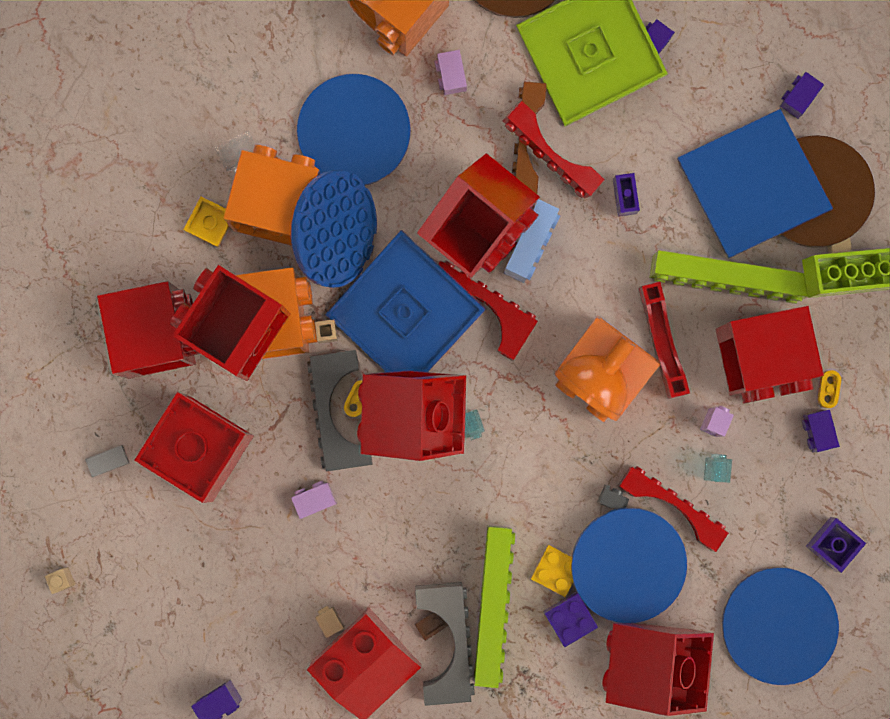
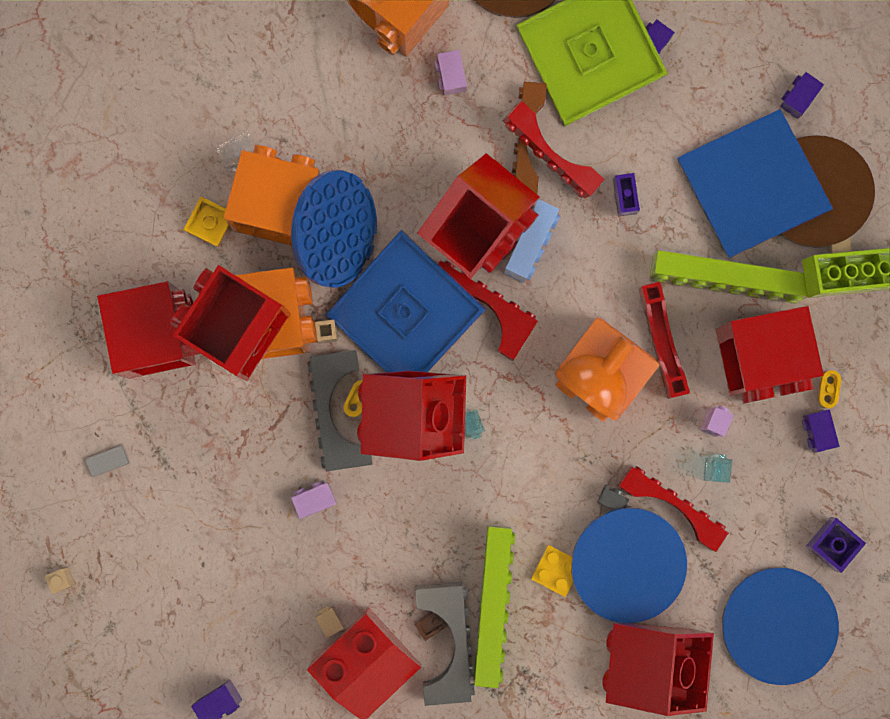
(194, 448): red piece -> none
(354, 127): blue tile -> none
(570, 619): dark purple brick -> none

